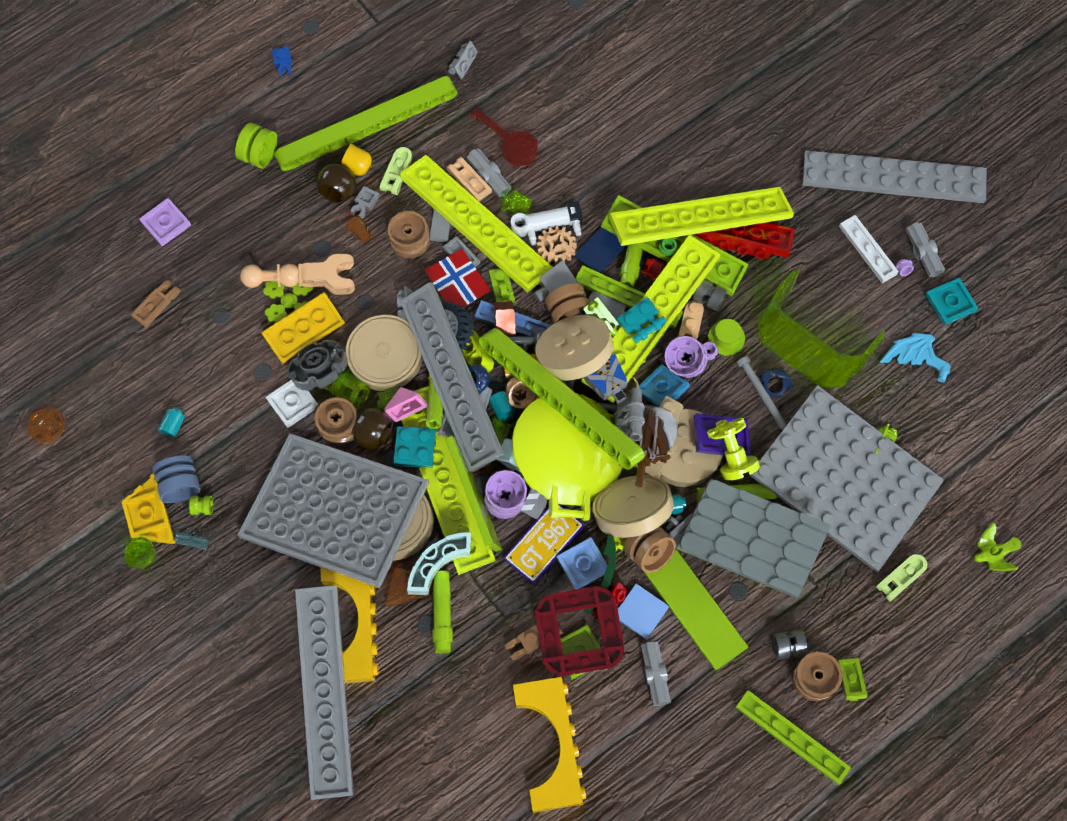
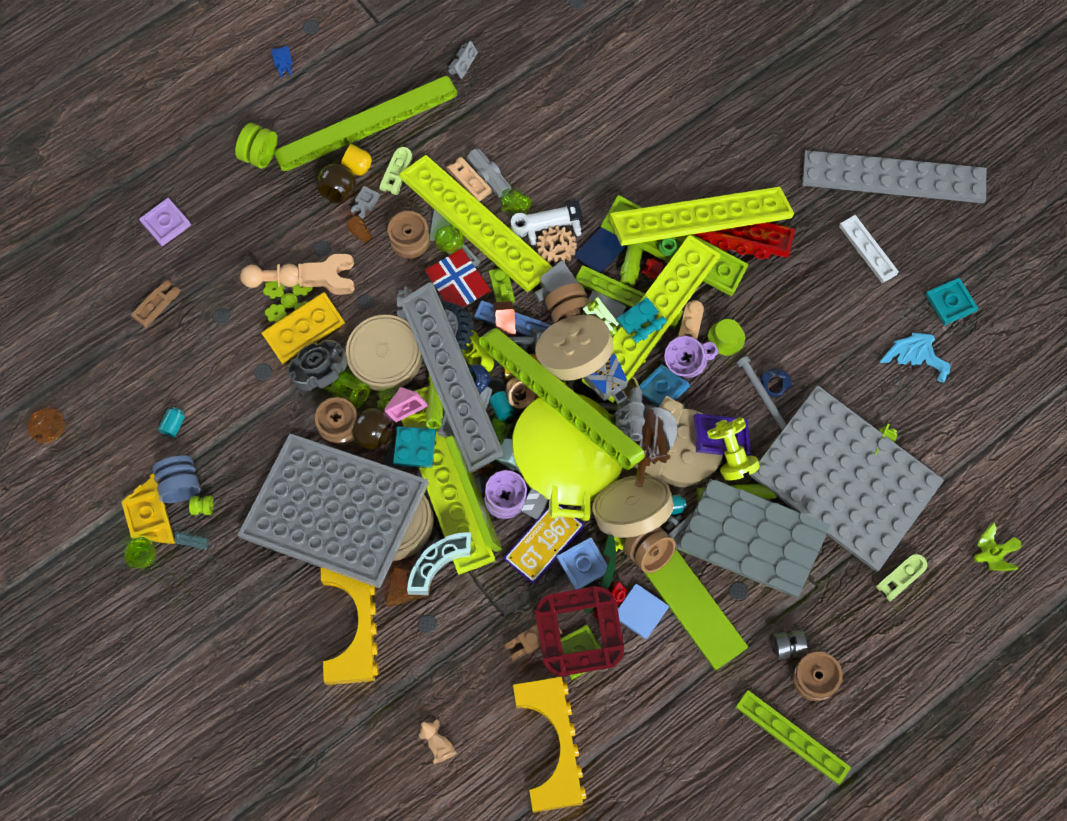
(291, 403): white tile -> none
(324, 692): light grey plate -> none
(439, 745): none -> light nougat animal
(442, 632): lime piece -> none
(449, 239): none -> clear neon green hair
(518, 148): clear red piece -> none
(655, 674): light grey piece -> none
(709, 294): flat silver wheel -> none
(804, 349): clear neon green piece -> none
(852, 679): lime hinge -> none
(904, 267): lavender plate -> none
(925, 249): light grey piece -> none

